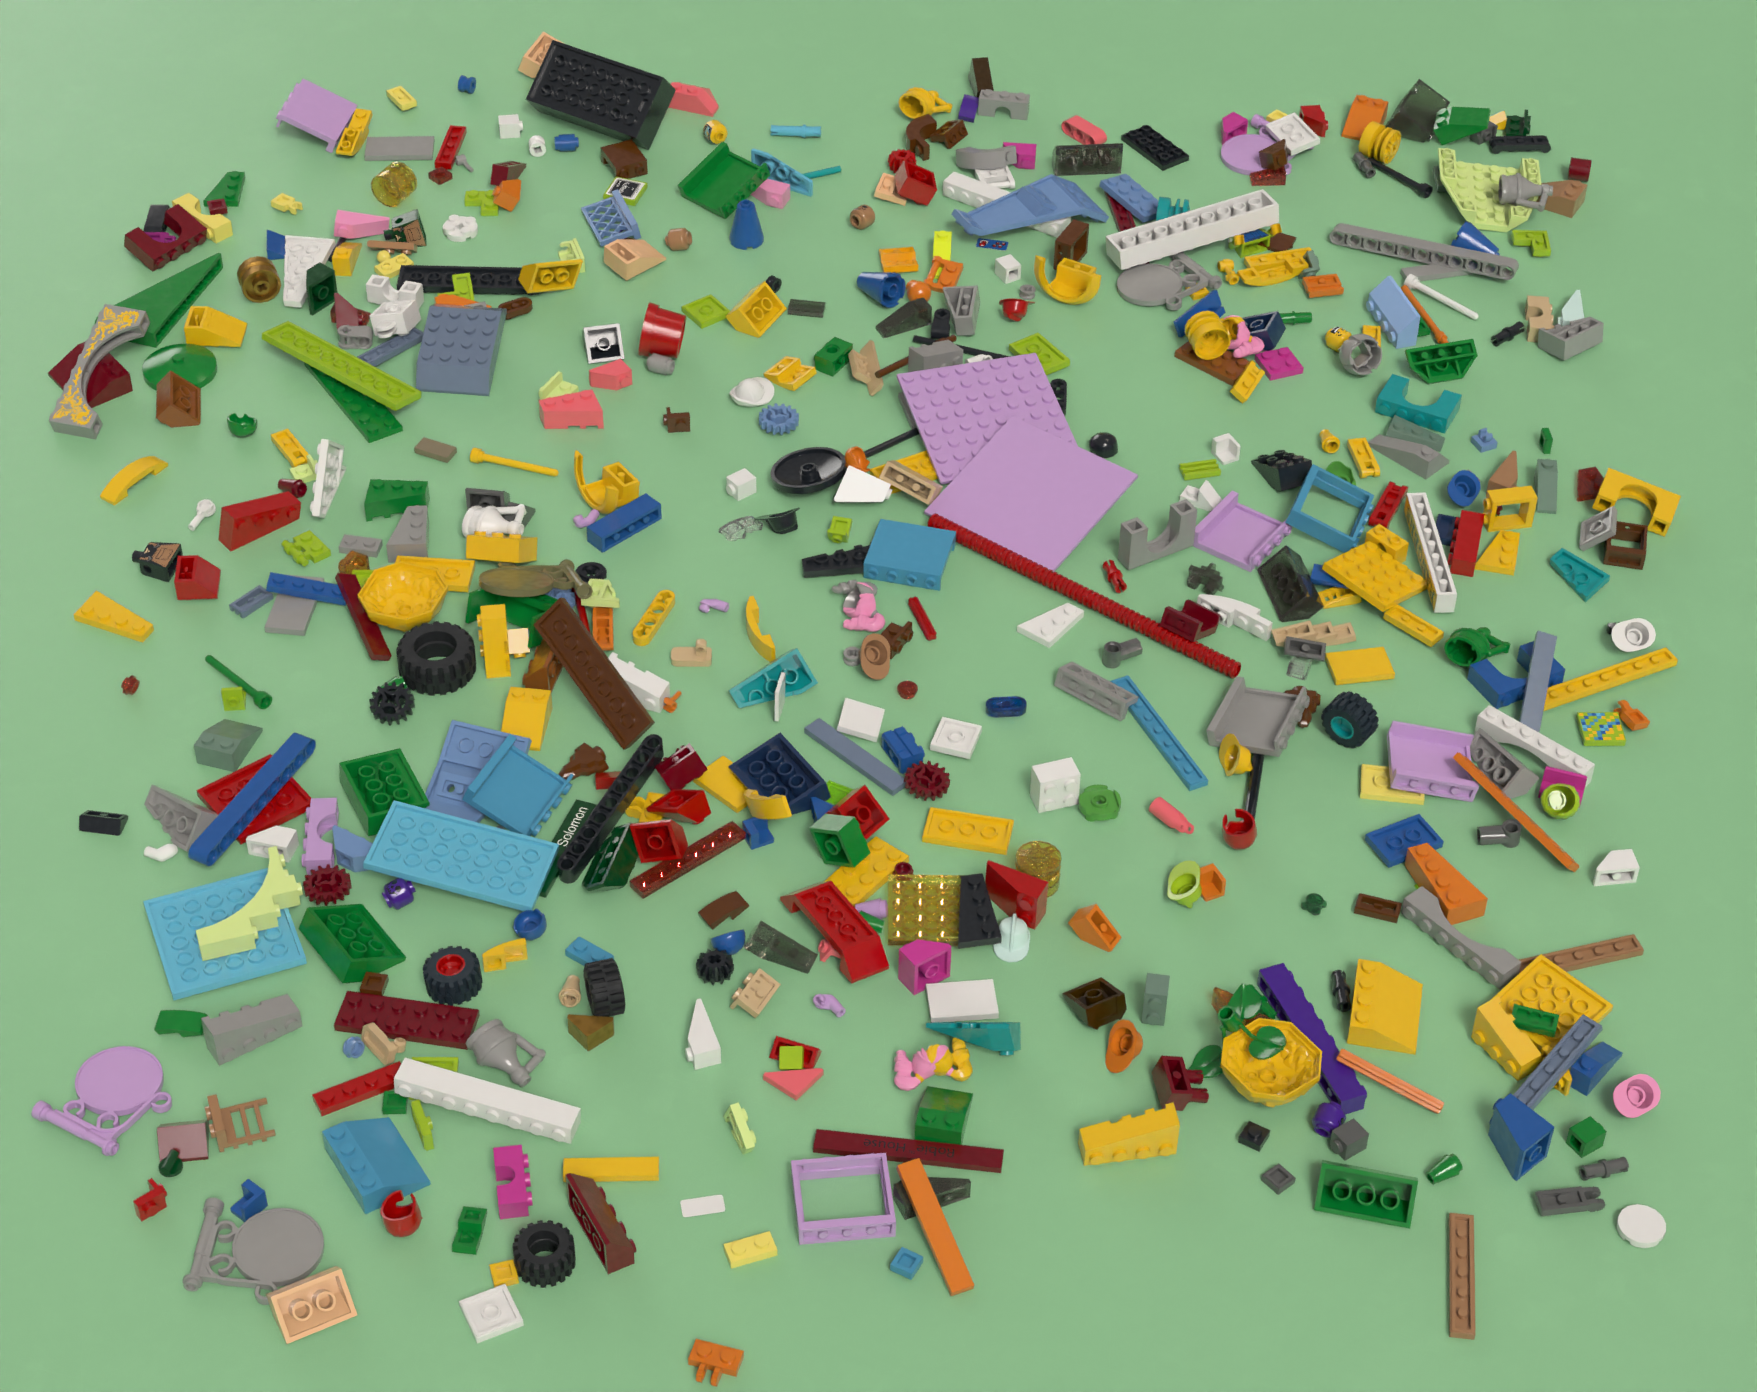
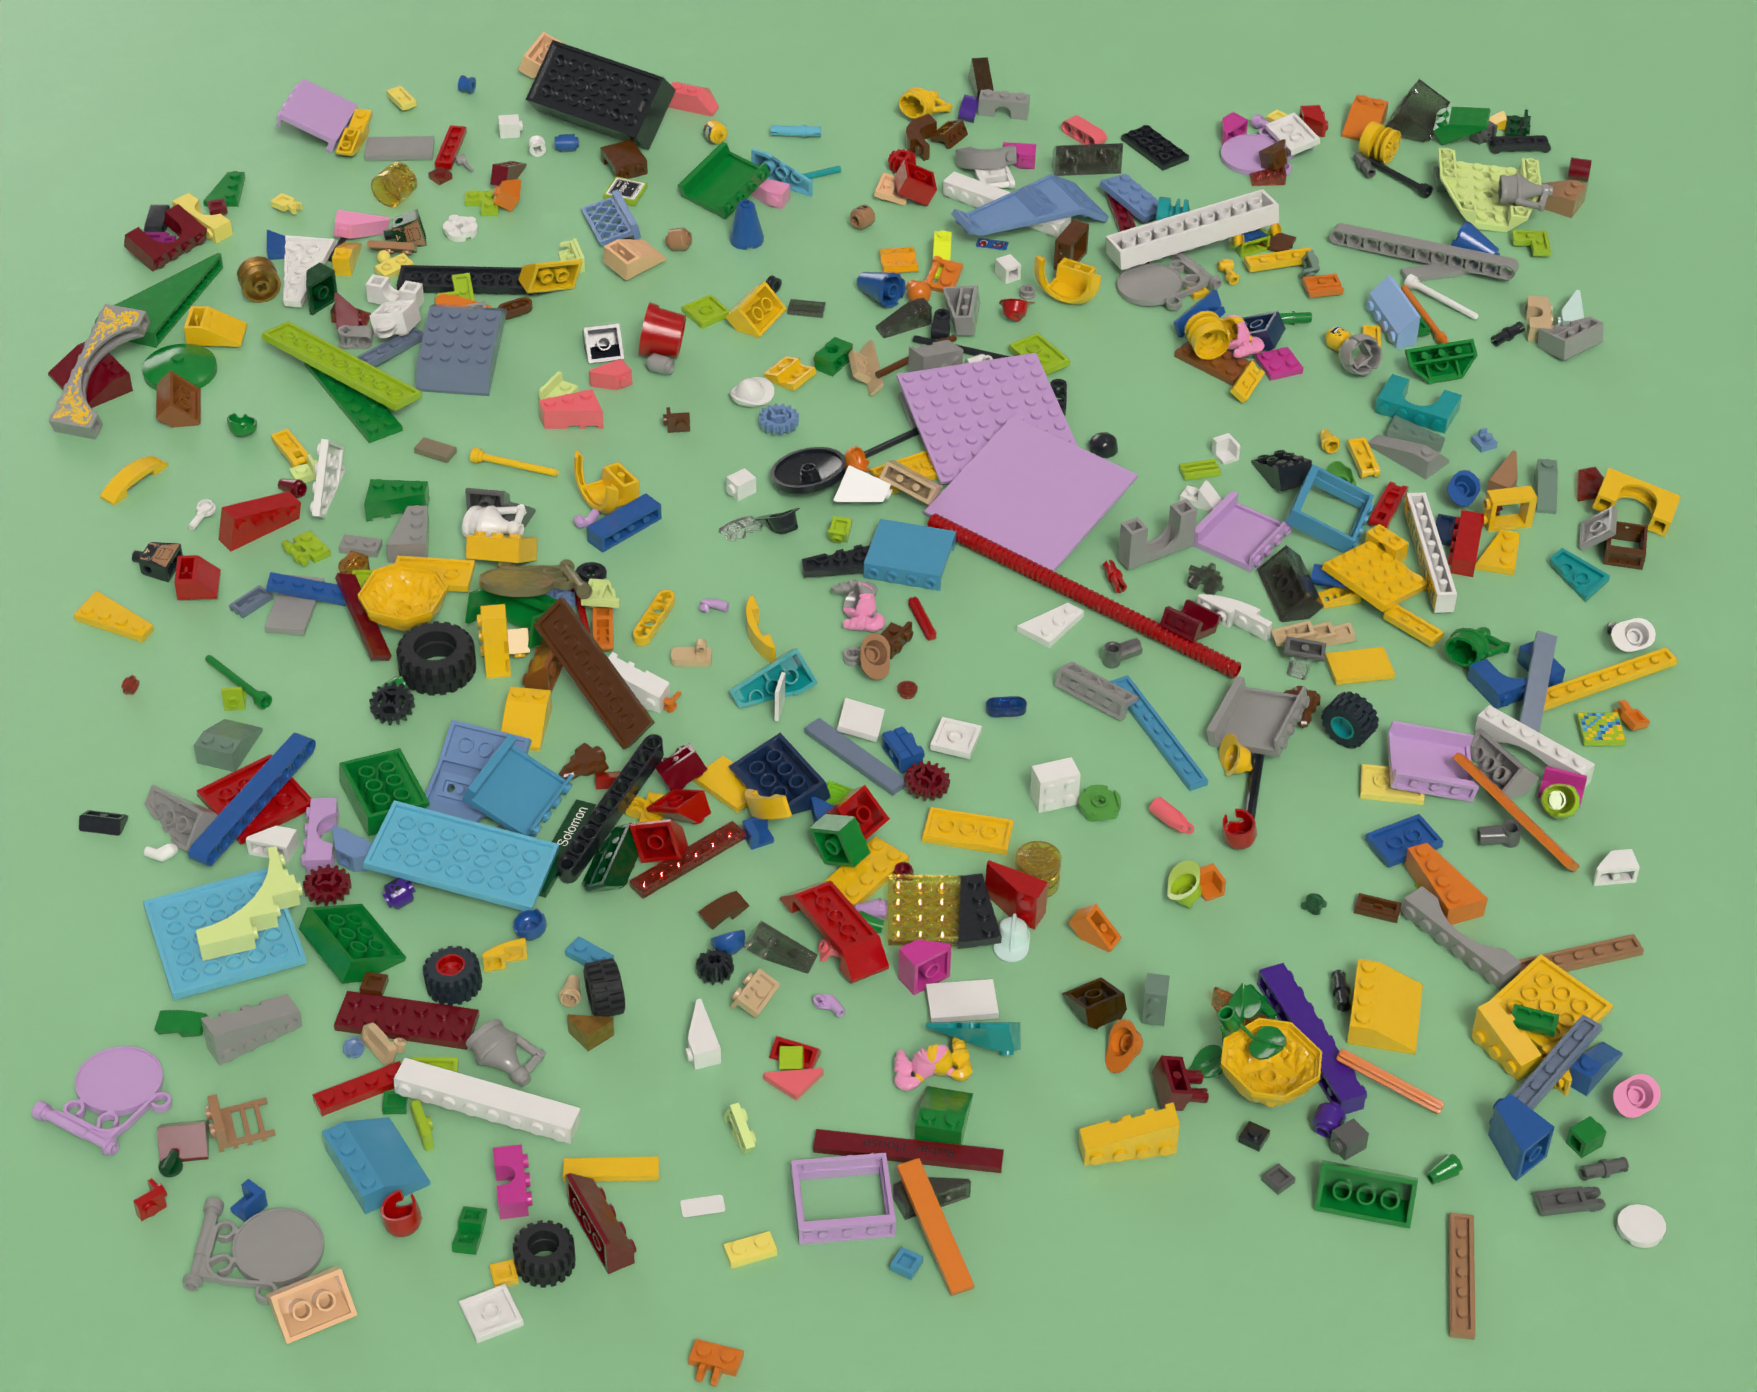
(1271, 276): yellow slope -> none
(1545, 440): green tile -> none

